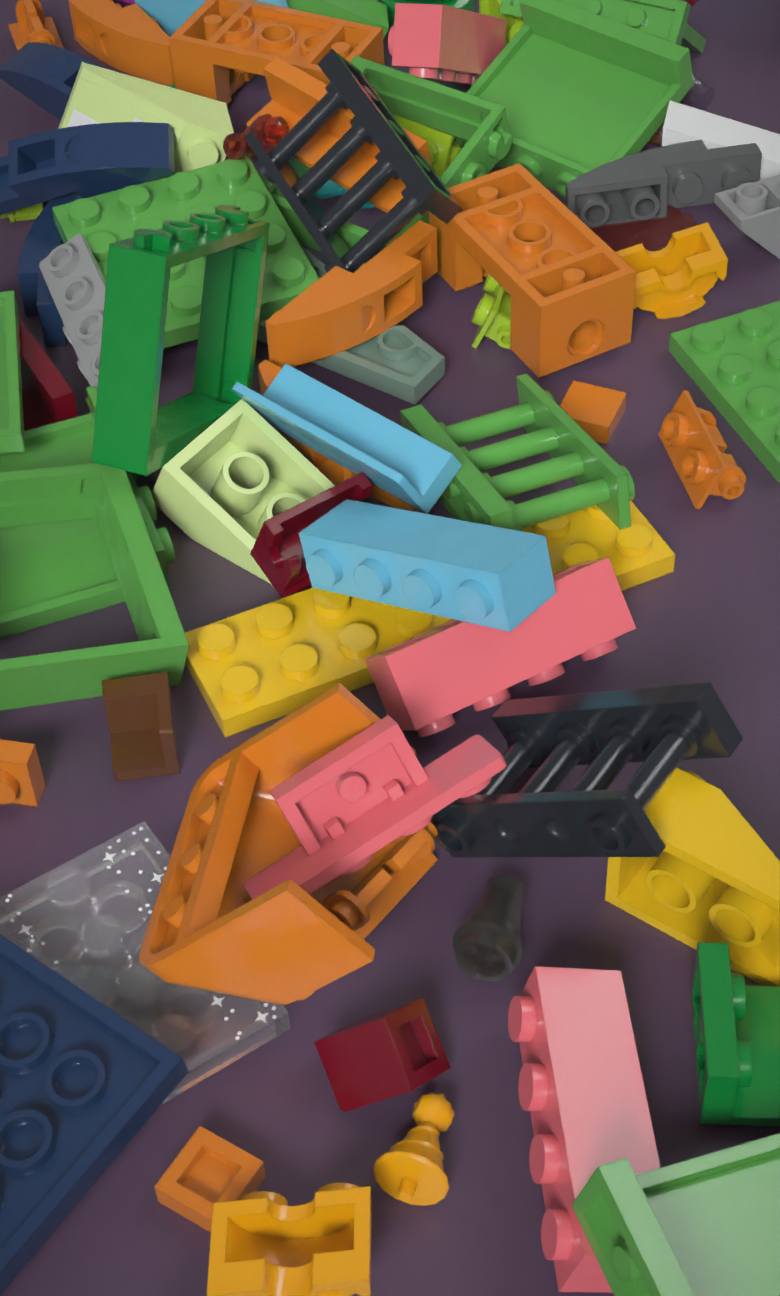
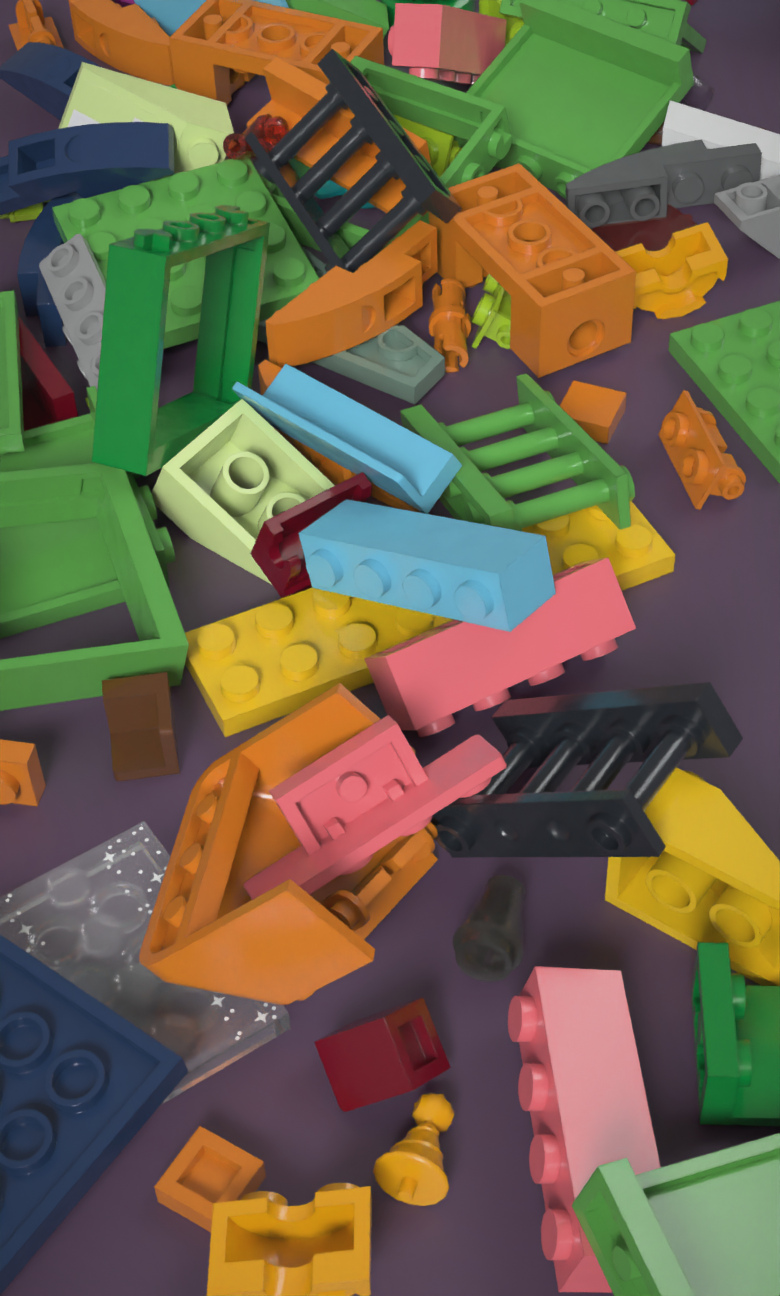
(450, 323): none -> orange pin

